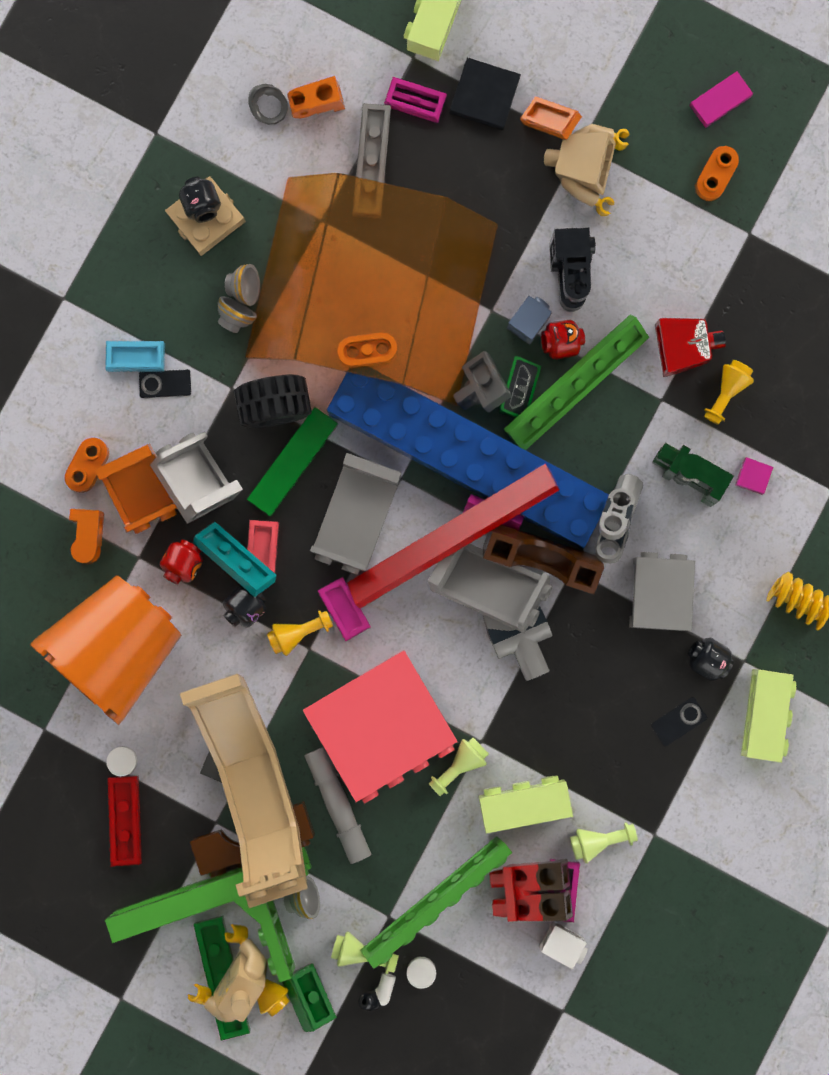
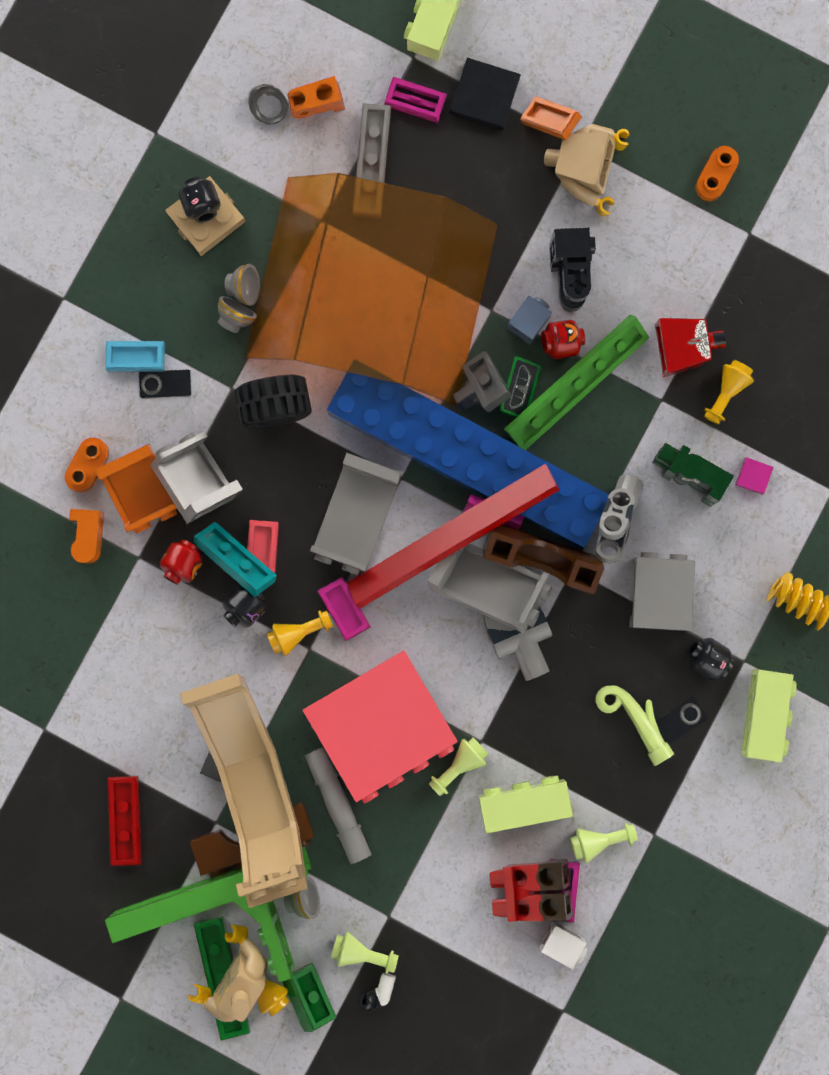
(110, 645): orange cone -> none
(122, 761): white tile -> none
(292, 461): green tile -> none
(367, 349): orange plate -> none
(421, 972): white tile -> none
(437, 900): bright green plate -> none
(643, 721): none -> yellowish green plant
(721, 99): dark pink tile -> none

